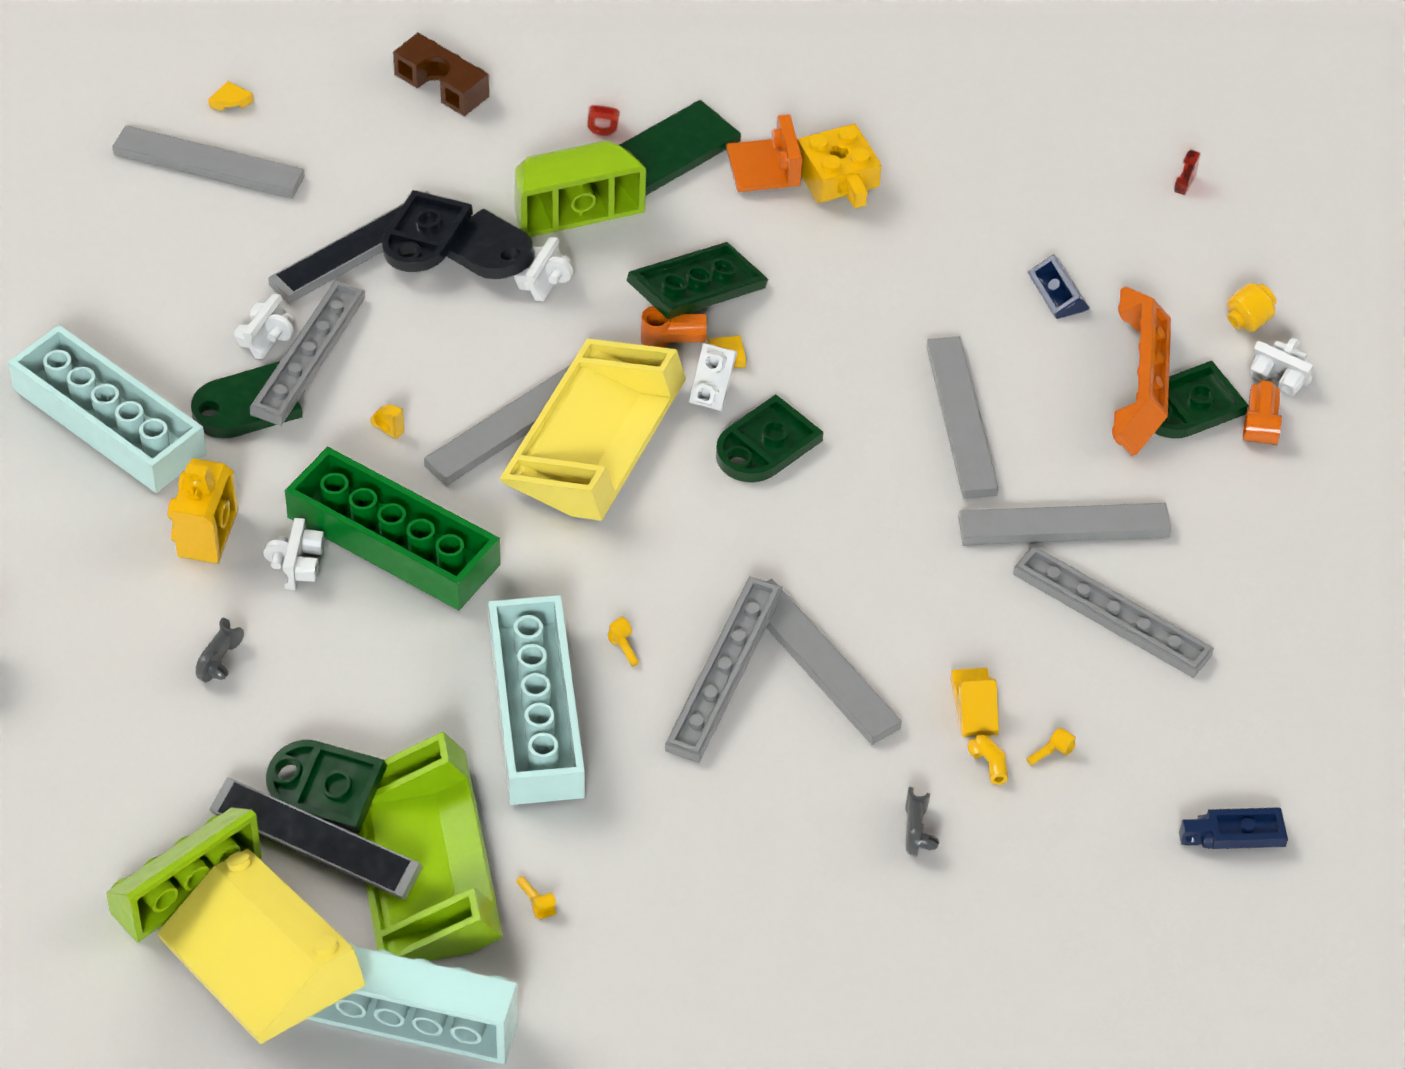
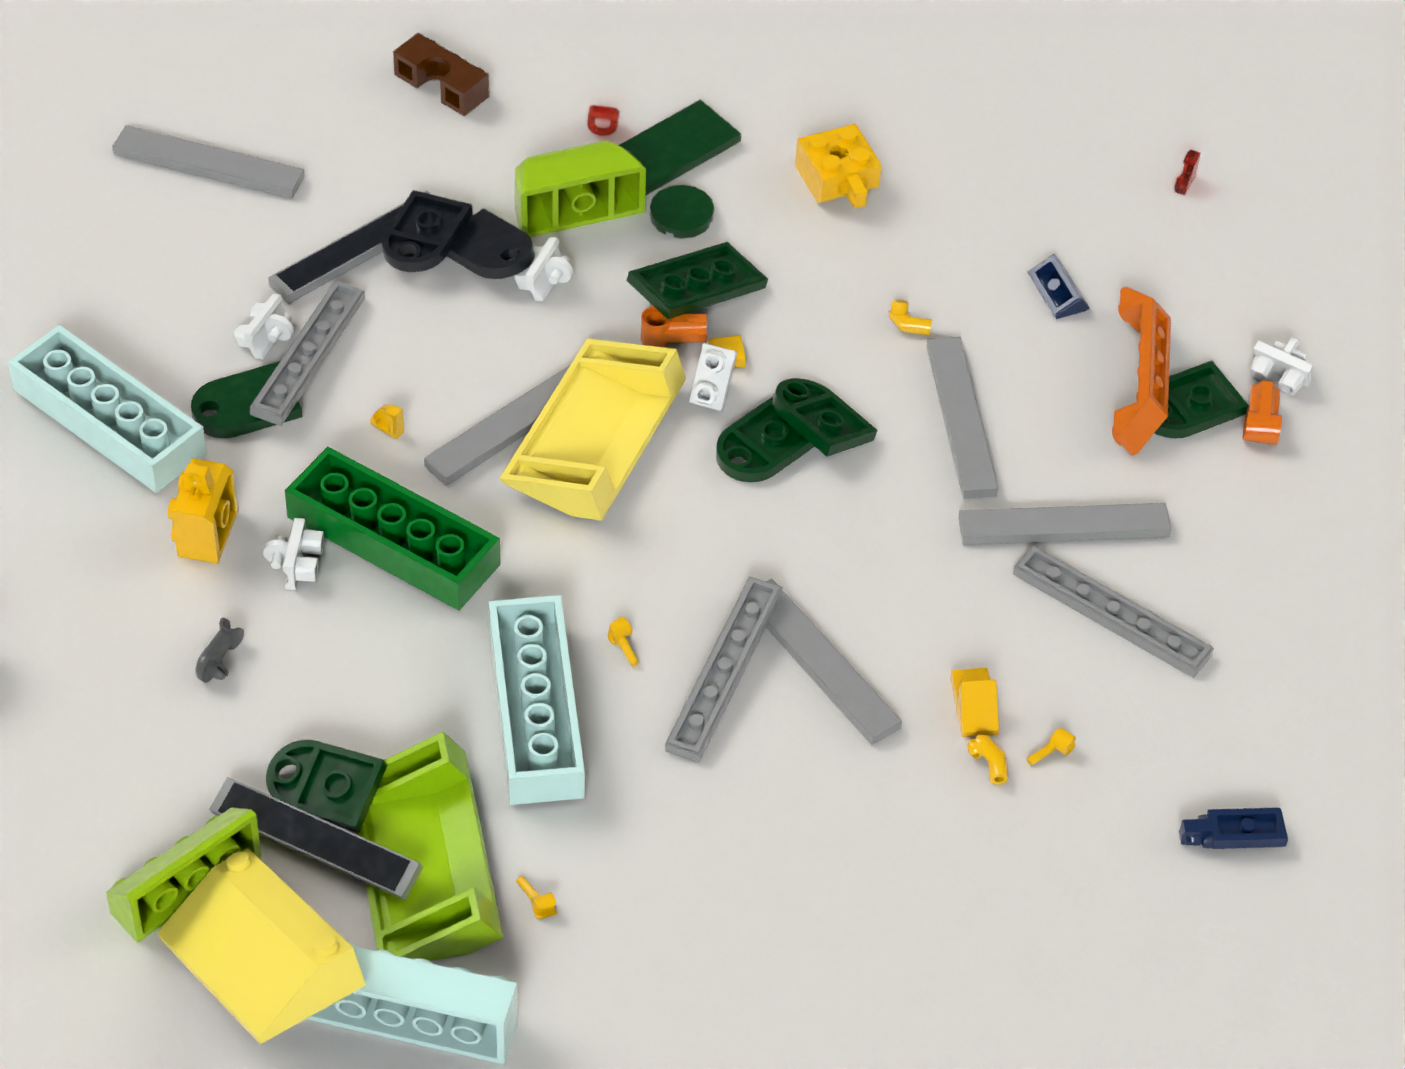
(230, 96): yellow tile -> none
(681, 211): none -> dark green tile
(767, 162): orange bracket -> none
(821, 416): none -> dark green tile
(905, 321): none -> yellow arm
(915, 838): dark grey piece -> none
(1251, 307): yellow head -> none

